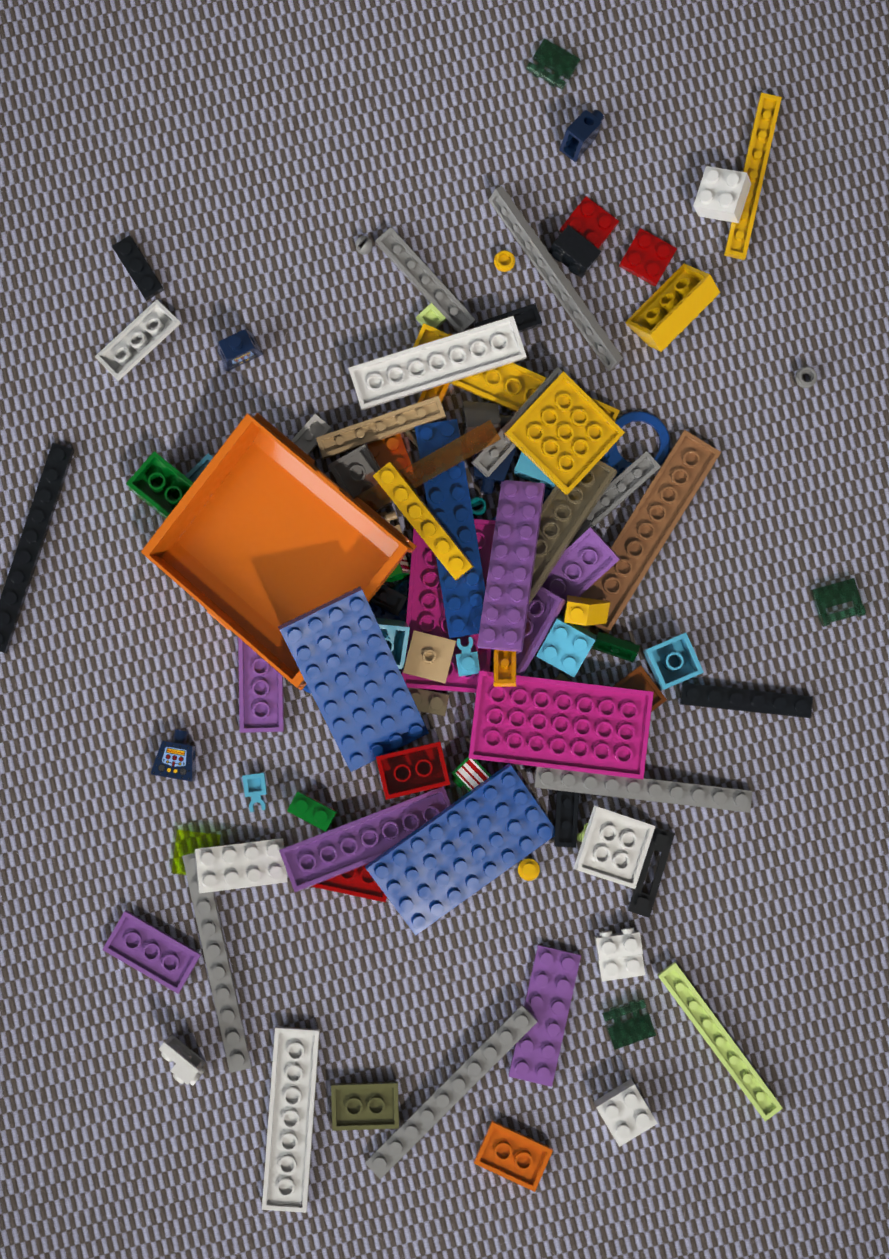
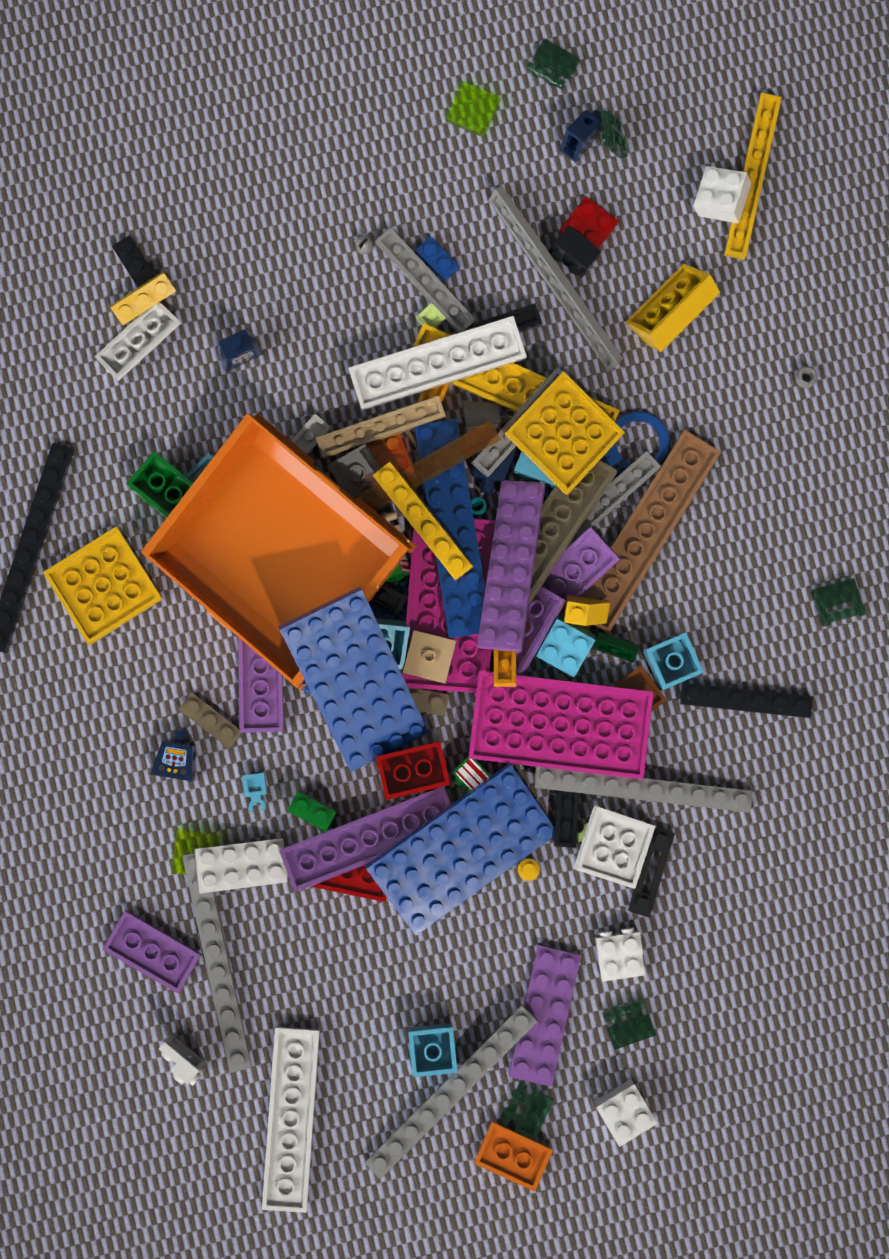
(103, 585): none -> yellow plate
(143, 298): none -> yellow plate
(210, 720): none -> dark tan plate
(365, 1106): olive plate -> none
(432, 1050): none -> medium azure brick
(437, 259): none -> blue plate
(467, 661): medium azure plate -> none
(473, 109): none -> clear neon green tile
(504, 261): yellow plate -> none
(533, 1114): none -> clear green plate
(613, 136): none -> clear green plate
(647, 257): red plate -> none
(720, 1041): yellowish green plate -> none

